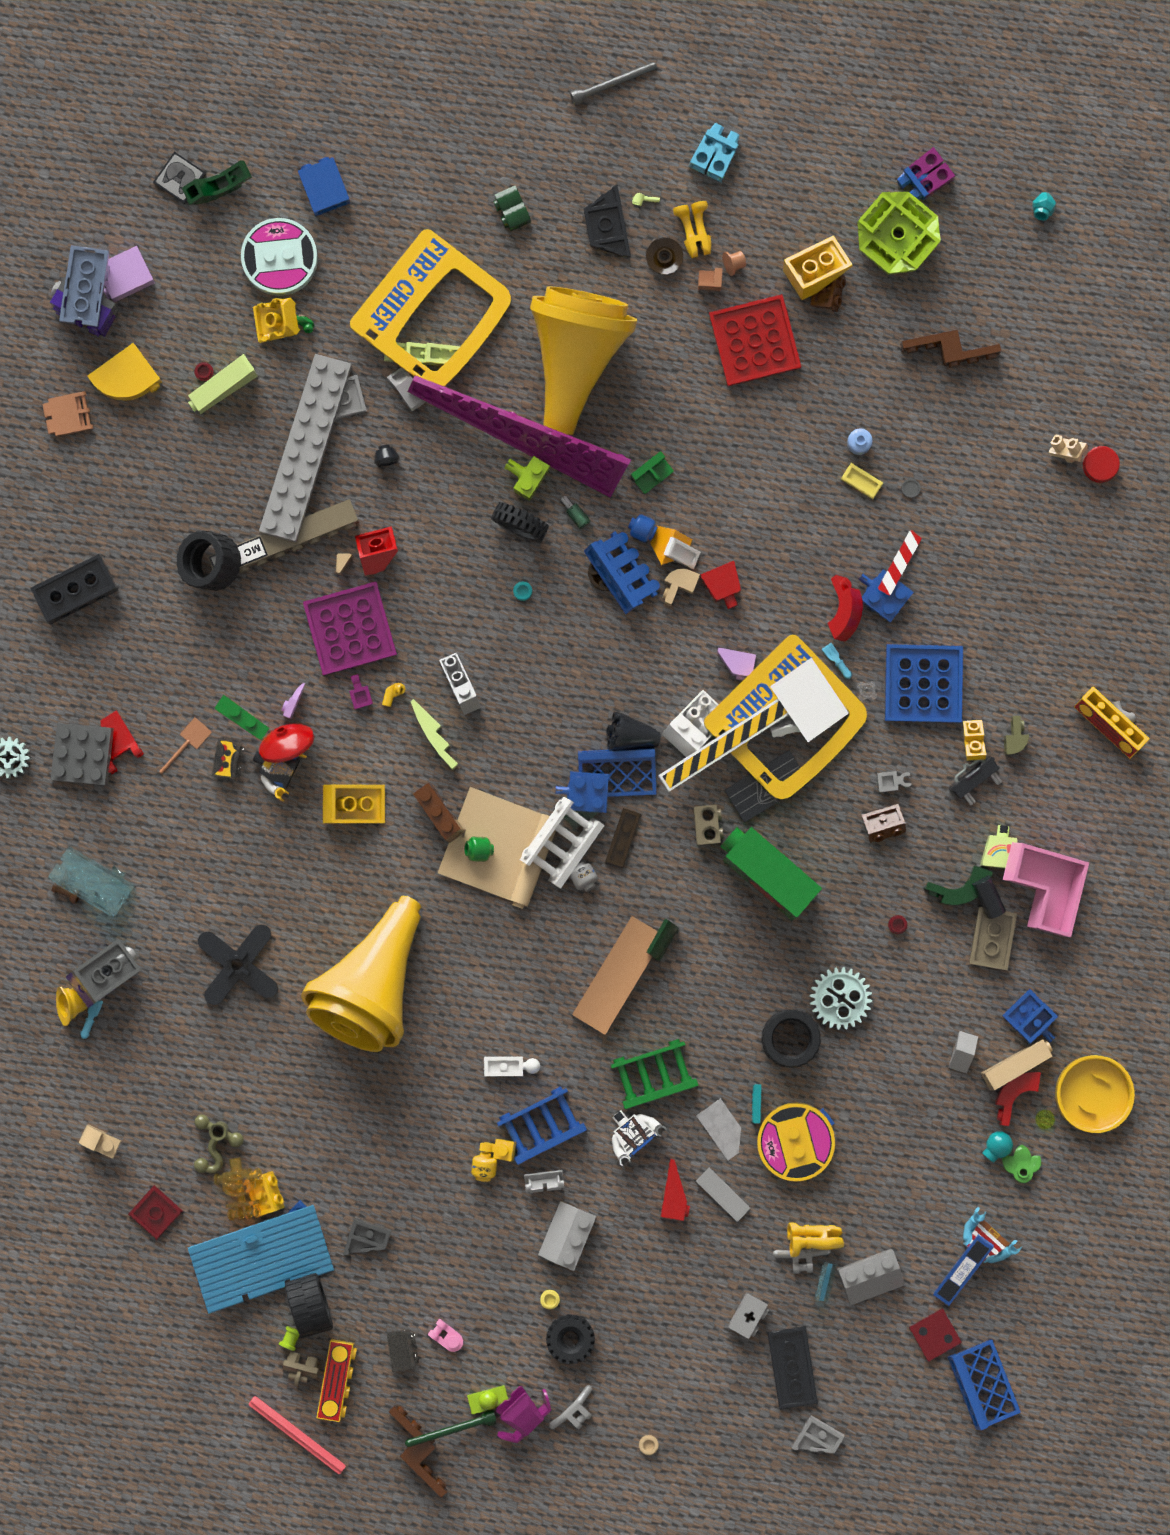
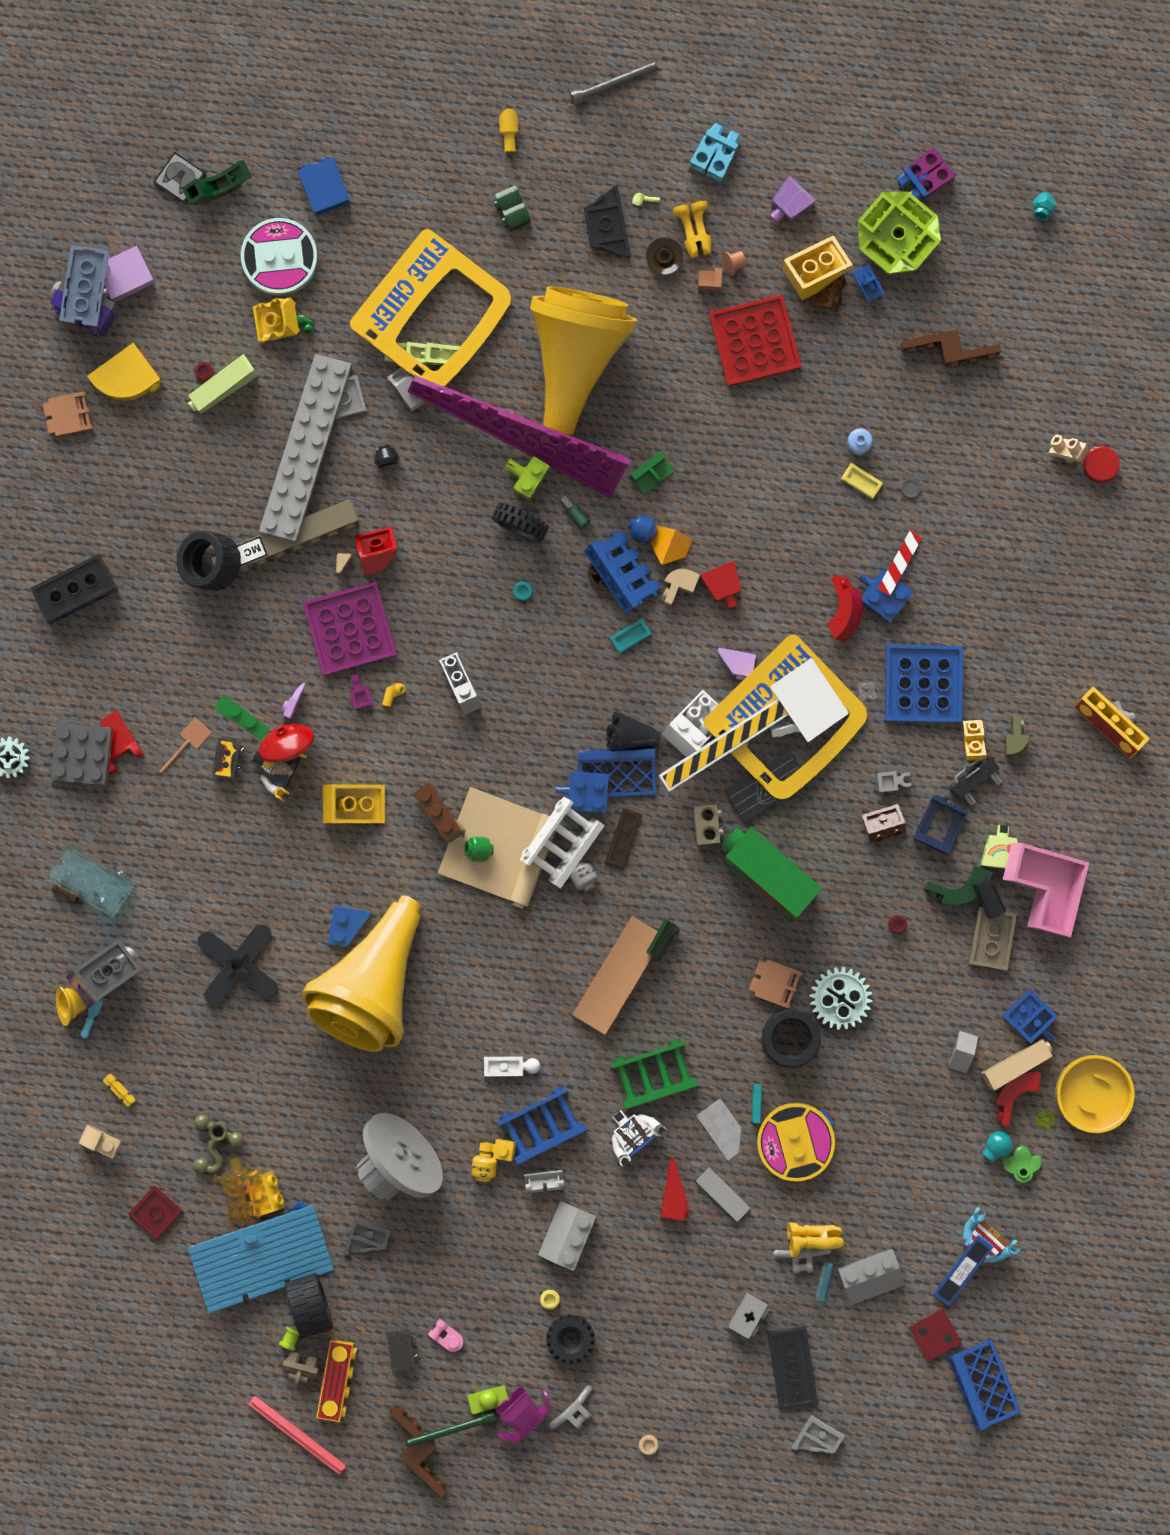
(119, 1090): none -> yellow axle
(346, 925): none -> blue wing
(398, 1159): none -> light grey piece
(430, 729): yellowish green slope -> none
(508, 128): none -> yellow arm
(630, 636): none -> teal tile
(682, 553): white tile -> none
(775, 983): none -> nougat plate
(791, 201): none -> medium lavender torso
(833, 655): medium azure piece -> none
(868, 283): none -> blue hips
(958, 817): none -> dark blue panel

